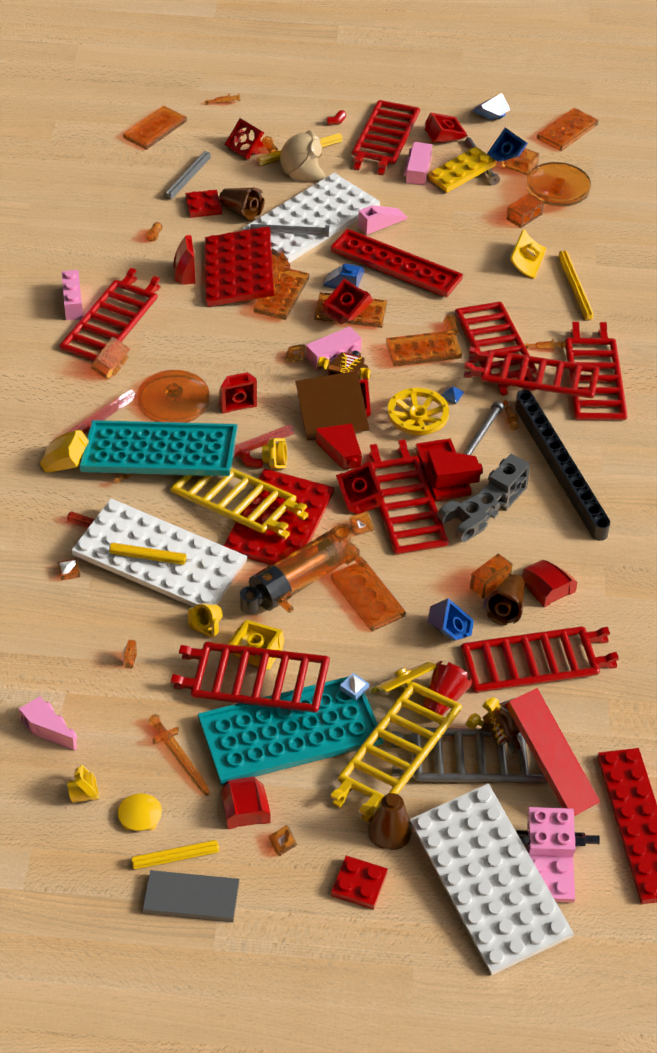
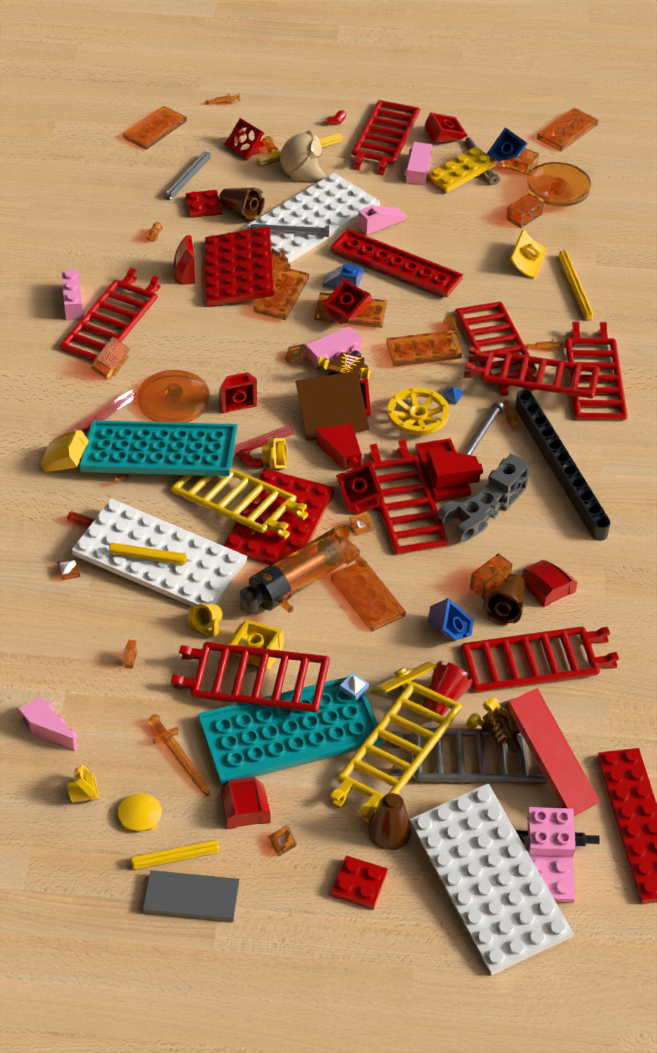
(493, 108): slope -> none

